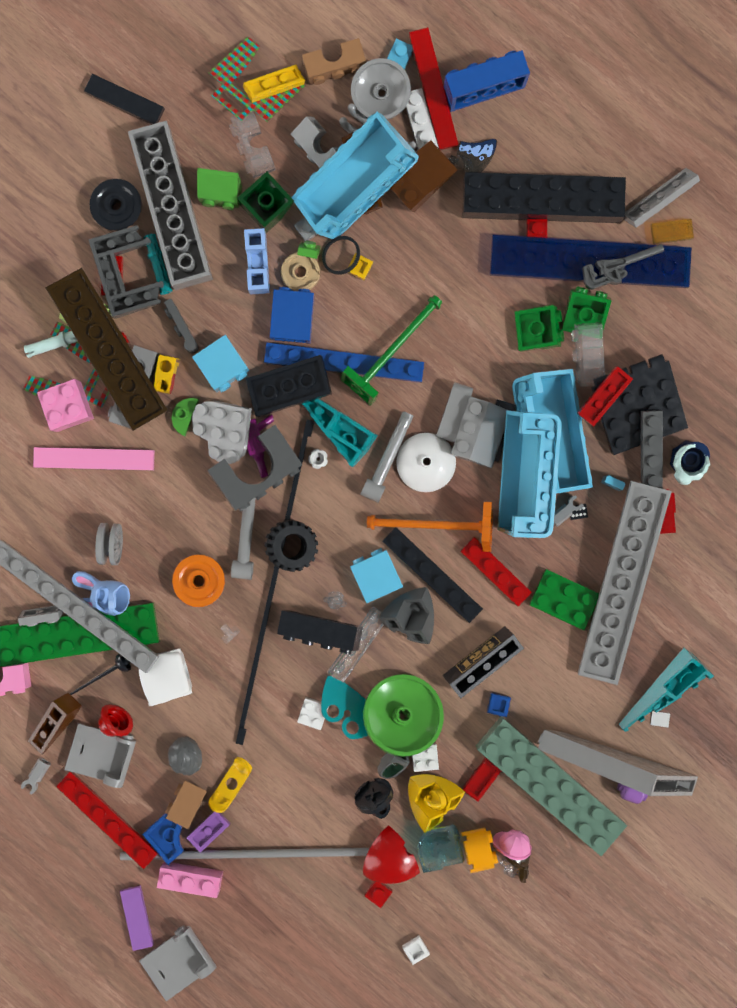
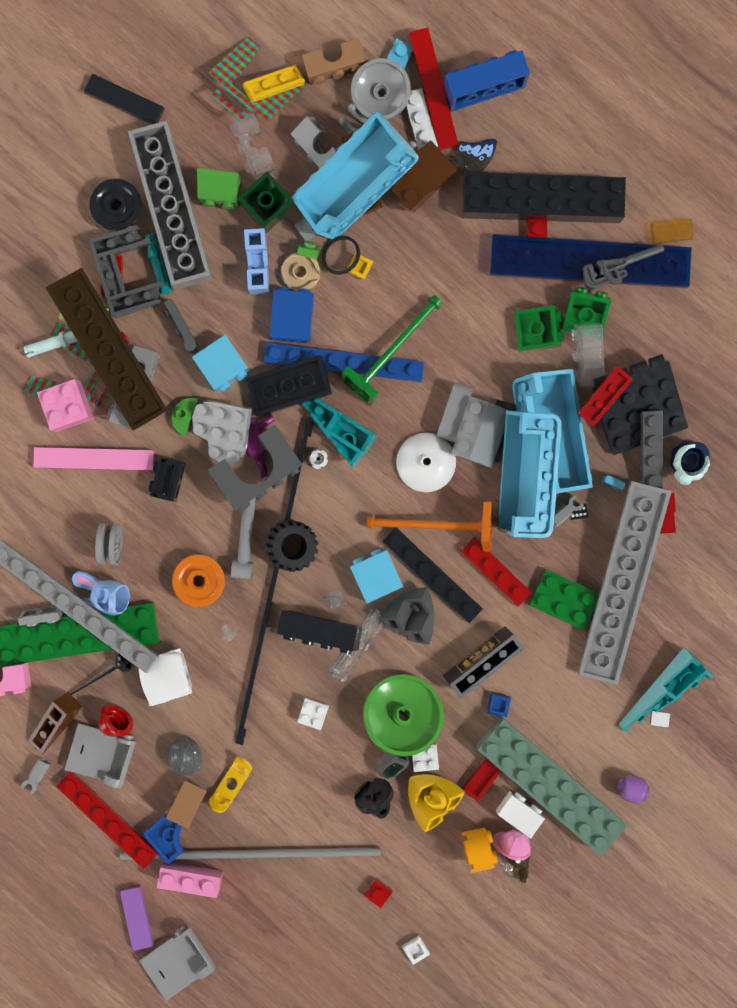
(165, 373): yellow leg -> none
(167, 479): none -> black hinge
(208, 831): medium lavender plate -> none
(344, 698): teal piece -> none
(373, 488): light grey piece -> none
(389, 859): red brick -> none
(440, 848): clear light blue brick -> none
(520, 814): none -> white brick
(618, 766): light grey slope -> none
(661, 197): light grey plate -> none

